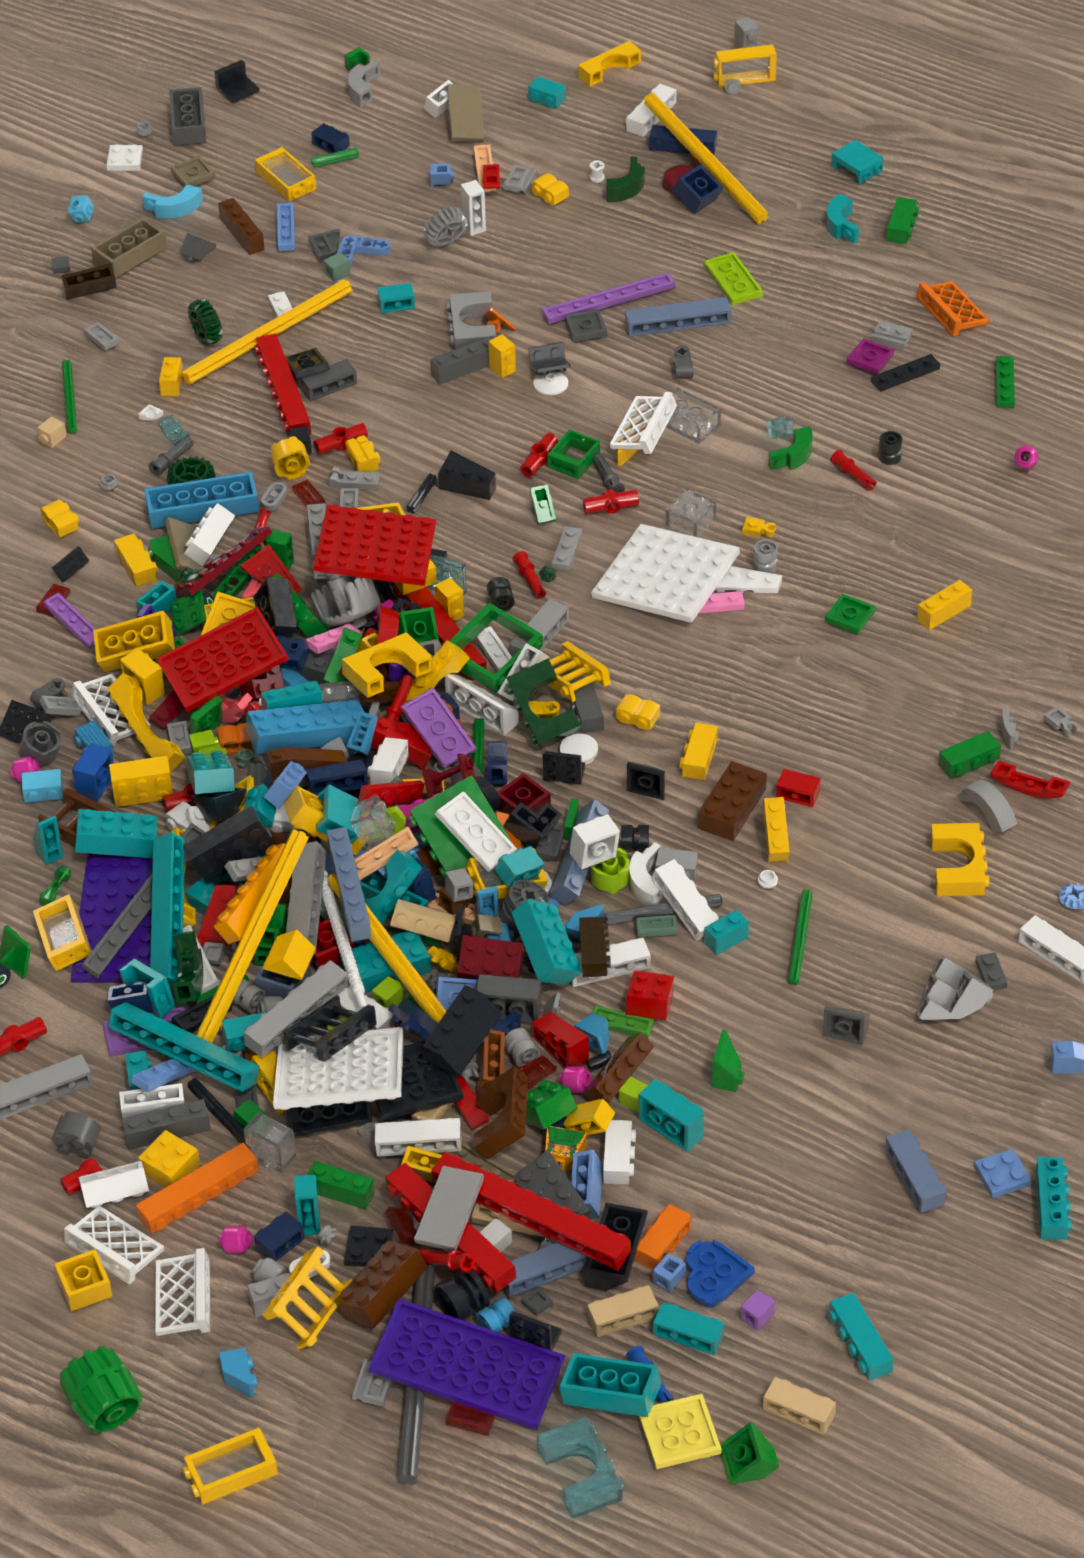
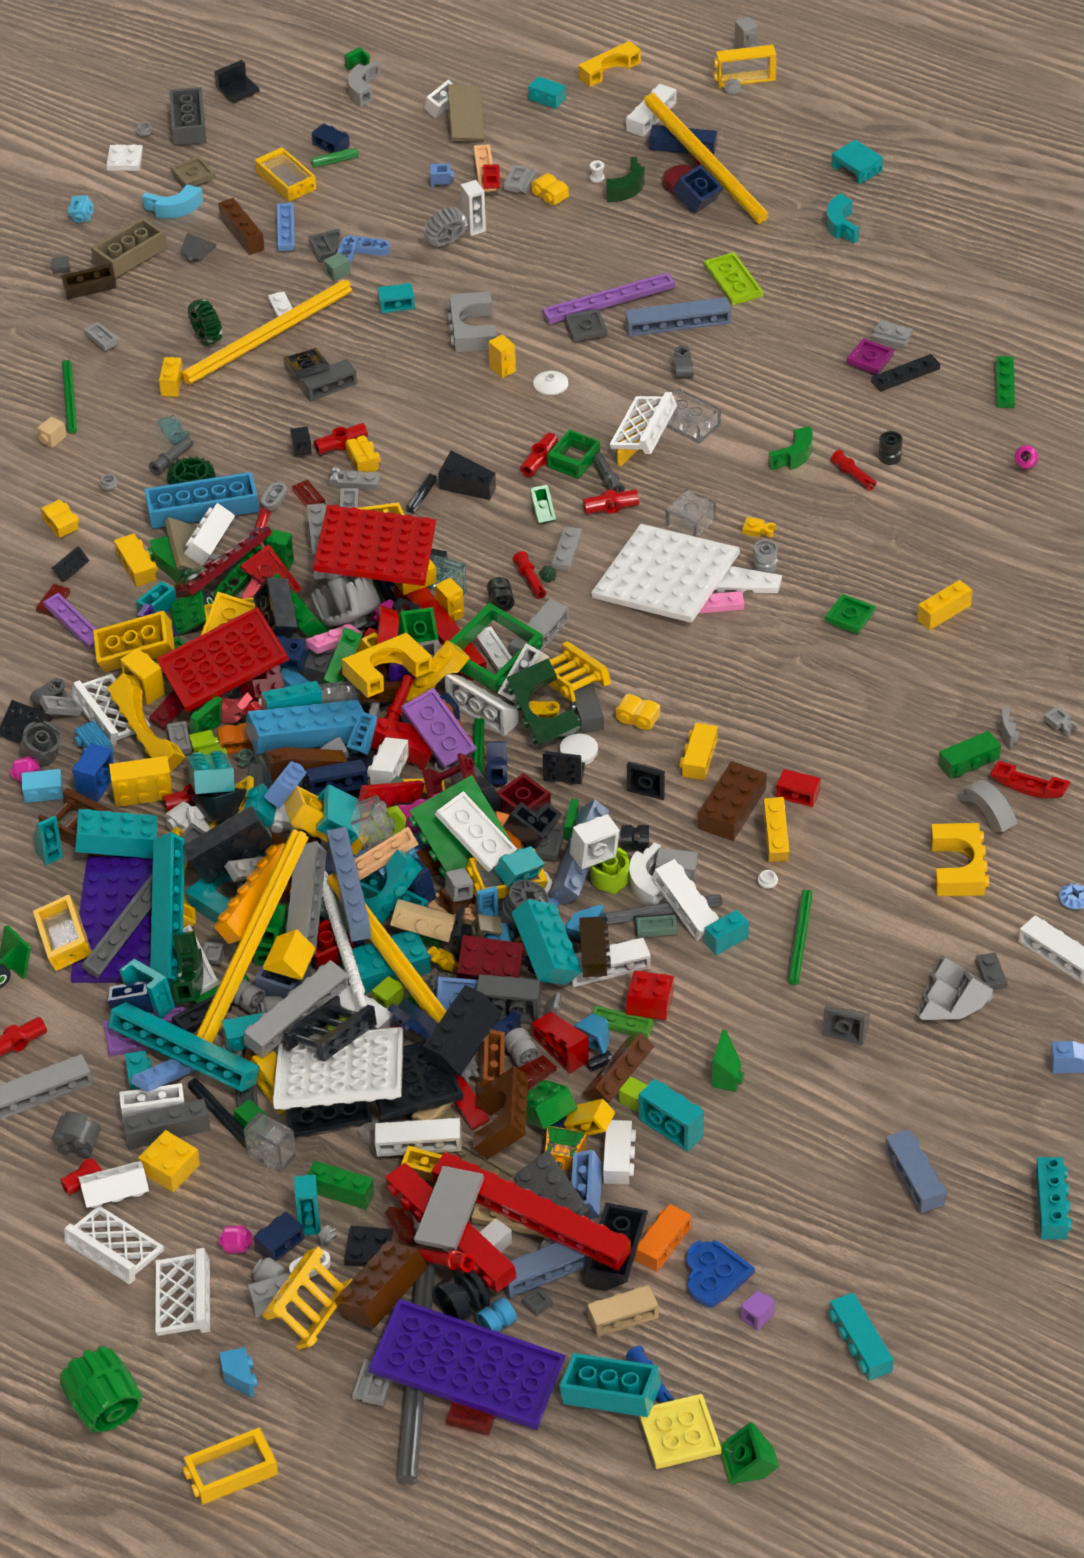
(49, 895): green piece -> none
(83, 1280): yellow brick -> none
(150, 413): white tile -> none
(197, 1188): orange brick -> none
(218, 903): red wing -> none
(282, 383): red brick -> none
(290, 458): yellow brick -> none
(461, 361): dark grey brick -> none
(497, 320): orange piece -> none
(533, 1331): black bracket -> none
(548, 358): black bracket -> none
(575, 1078): dark pink head -> none
(581, 1439): clear light blue arch -> none
(669, 1272): medium blue brick -> none
(688, 1328): teal brick -> none
(780, 426): clear light blue panel -> none
(799, 1405): tan brick -> none
(902, 220): green brick -> none
(944, 312): orange fence -> none
(1002, 1173): medium blue plate -> none

